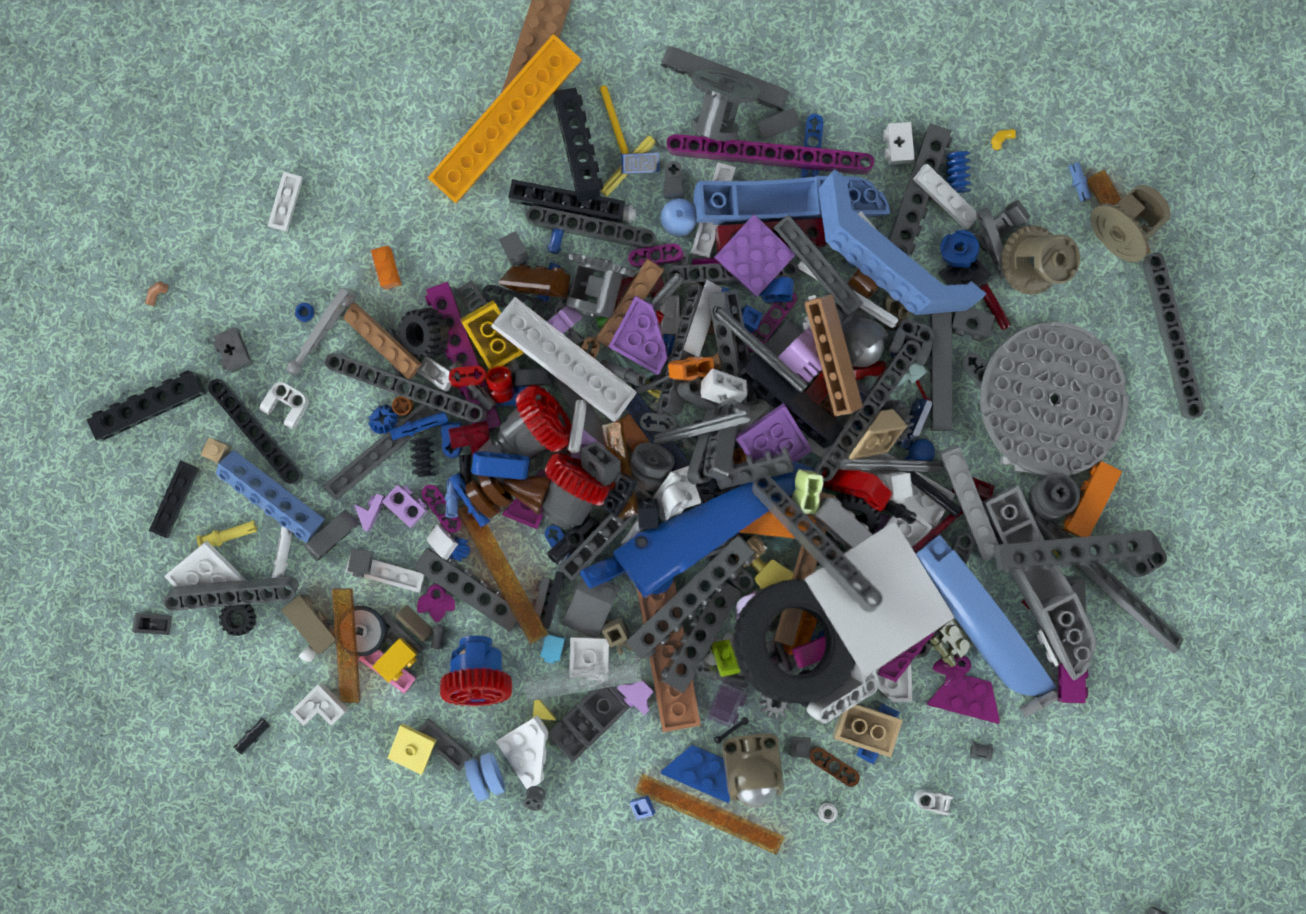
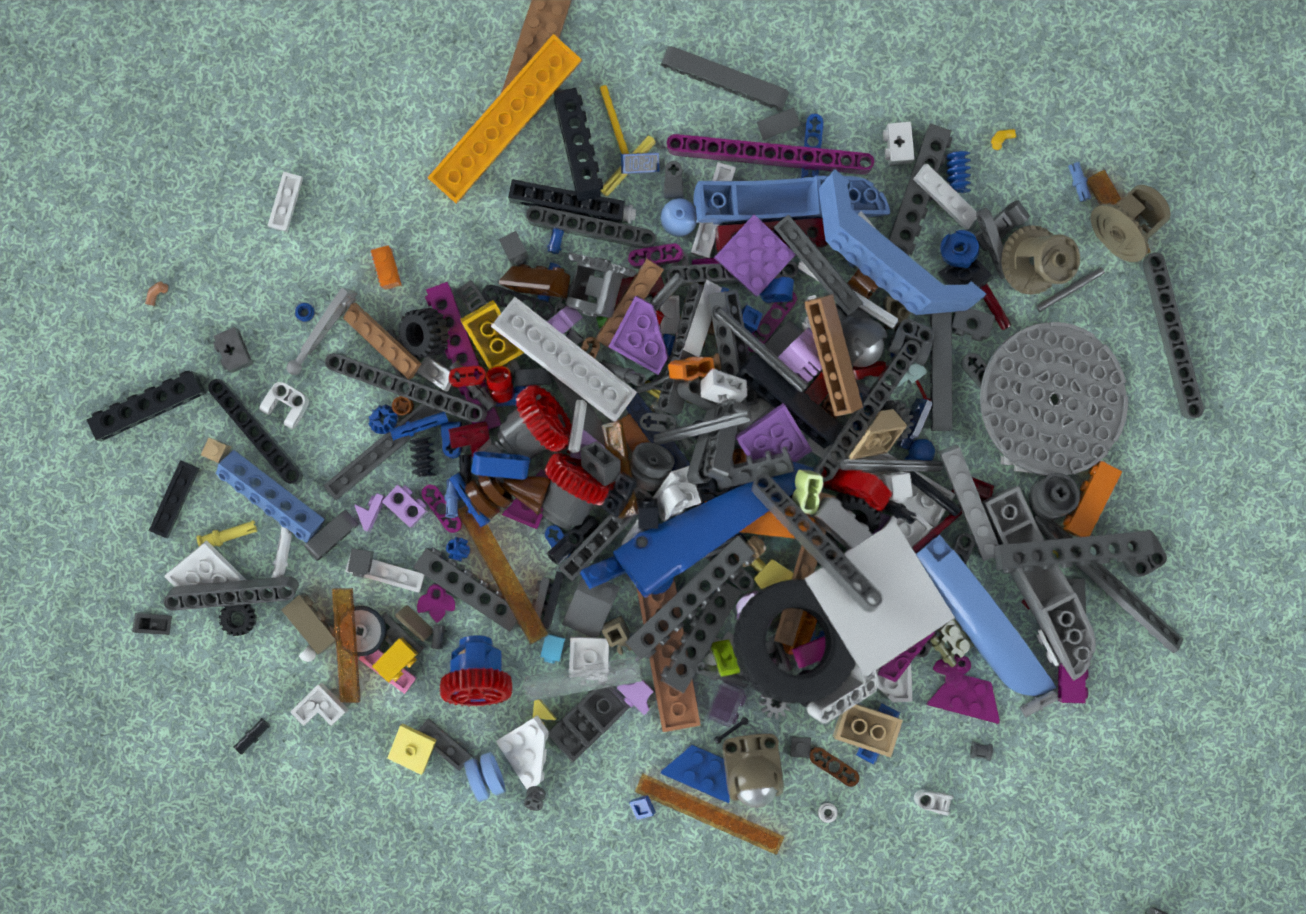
(441, 541): white slope -> none
(721, 102): dark grey piece -> none
(1070, 289): none -> flat silver bar

